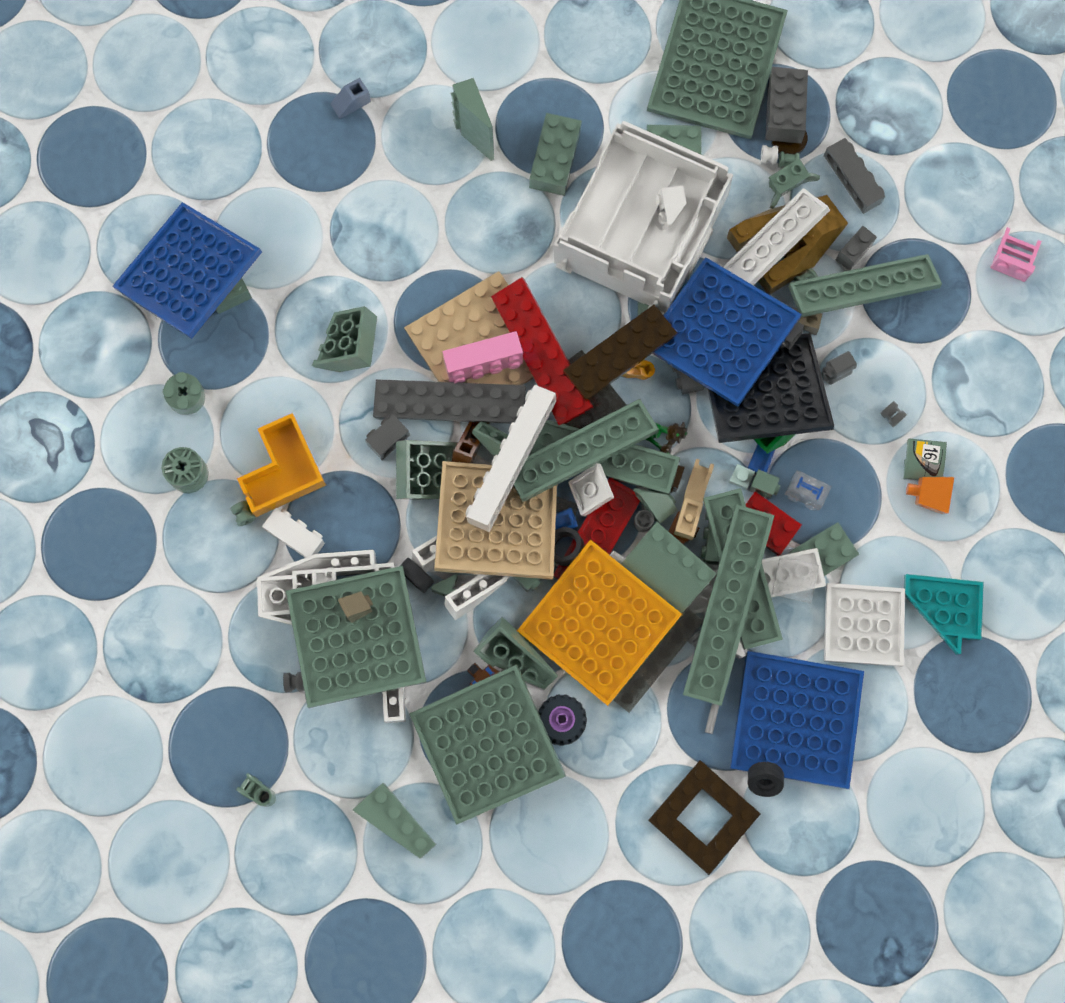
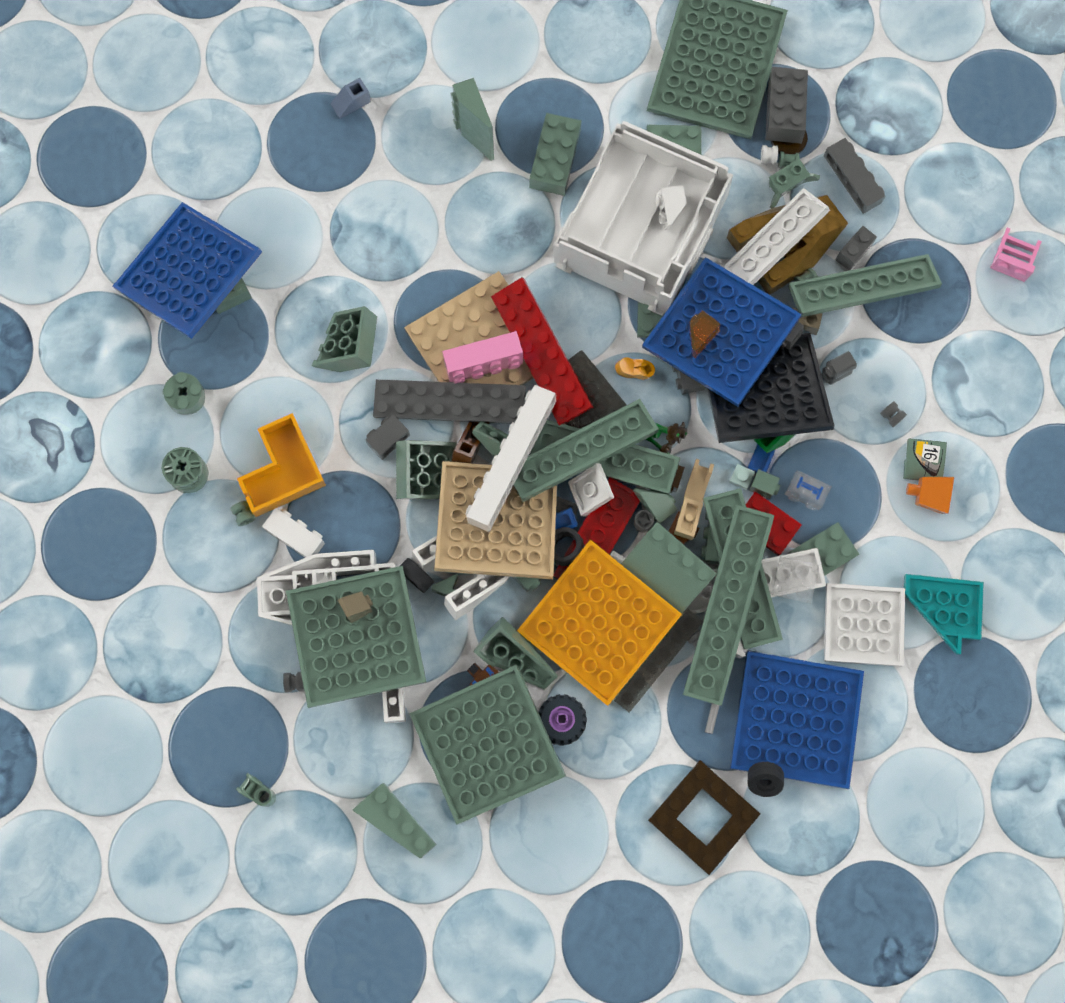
(620, 352): dark brown plate -> none
(702, 331): none -> clear orange slope

